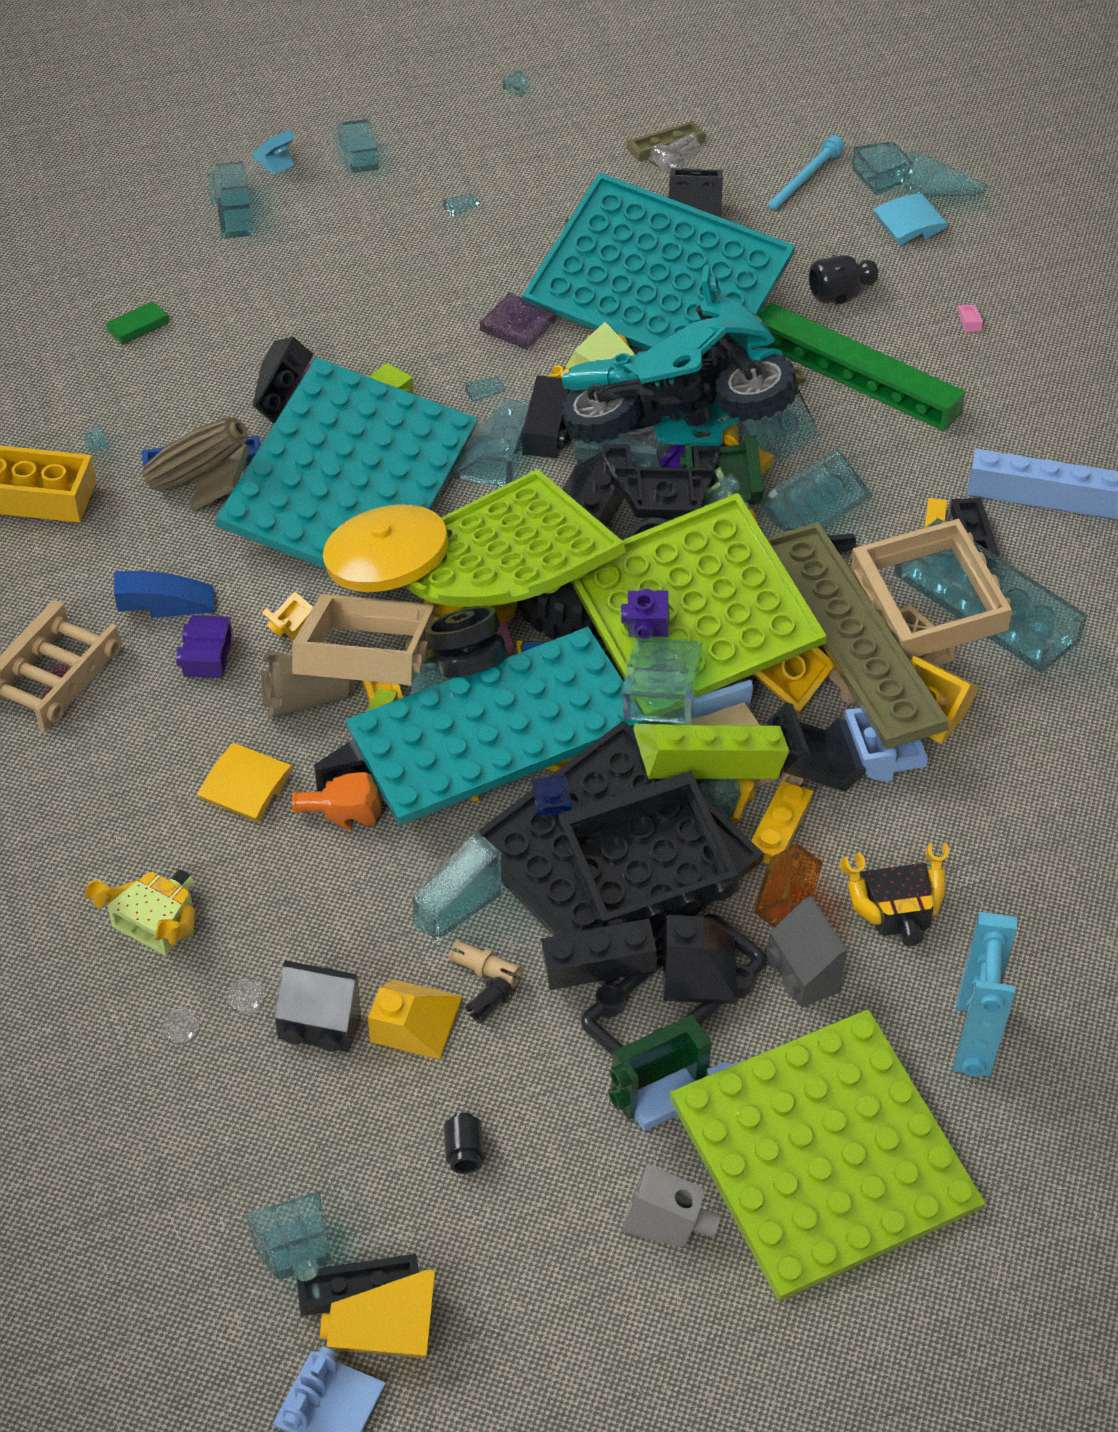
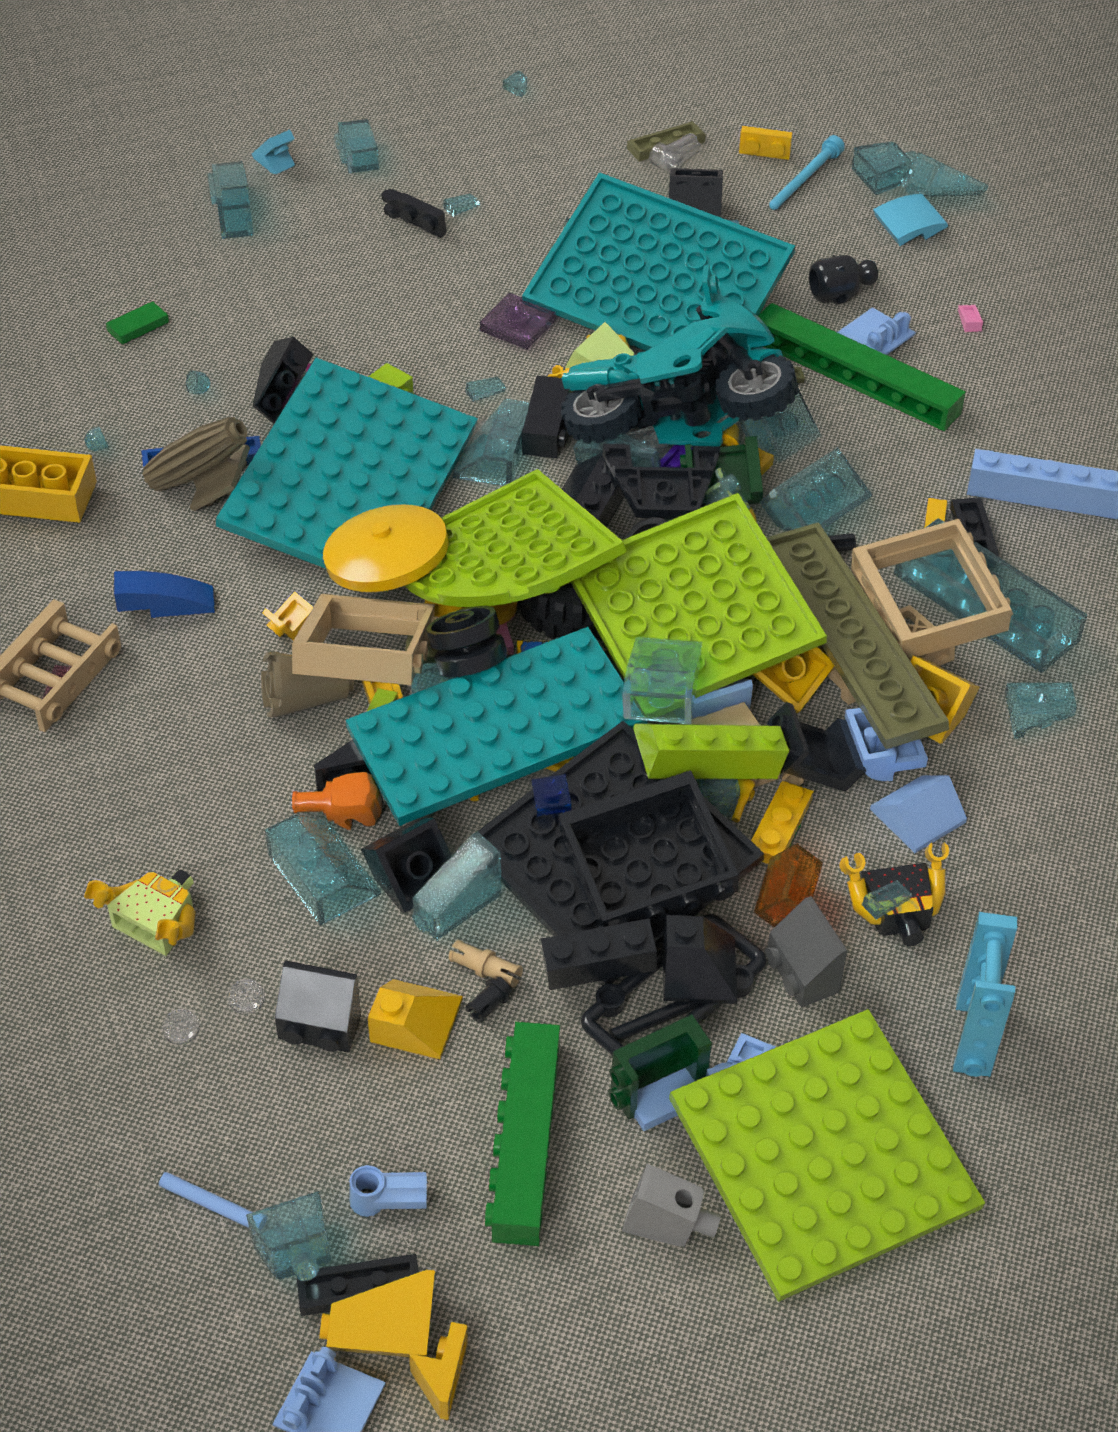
(197, 382): none -> clear light blue hinge
(204, 1198): none -> light blue bar
(205, 646): dark purple brick -> none
(244, 781): yellow slope -> none
(319, 867): none -> clear light blue slope
(391, 1190): none -> light blue piece
(407, 860): none -> black slope
(414, 212): none -> black hinge
(440, 1376): none -> yellow slope
(464, 1143): black brick -> none
(525, 1134): none -> green brick
(646, 613): dark purple brick -> none
(651, 1019): none -> black bar
(748, 1047): none -> light blue tile
(765, 142): none -> yellow plate
(879, 330): none -> light blue hinge
(886, 899): none -> clear light blue piece
(921, 810): none -> light blue slope
(1038, 705): none -> clear light blue wing

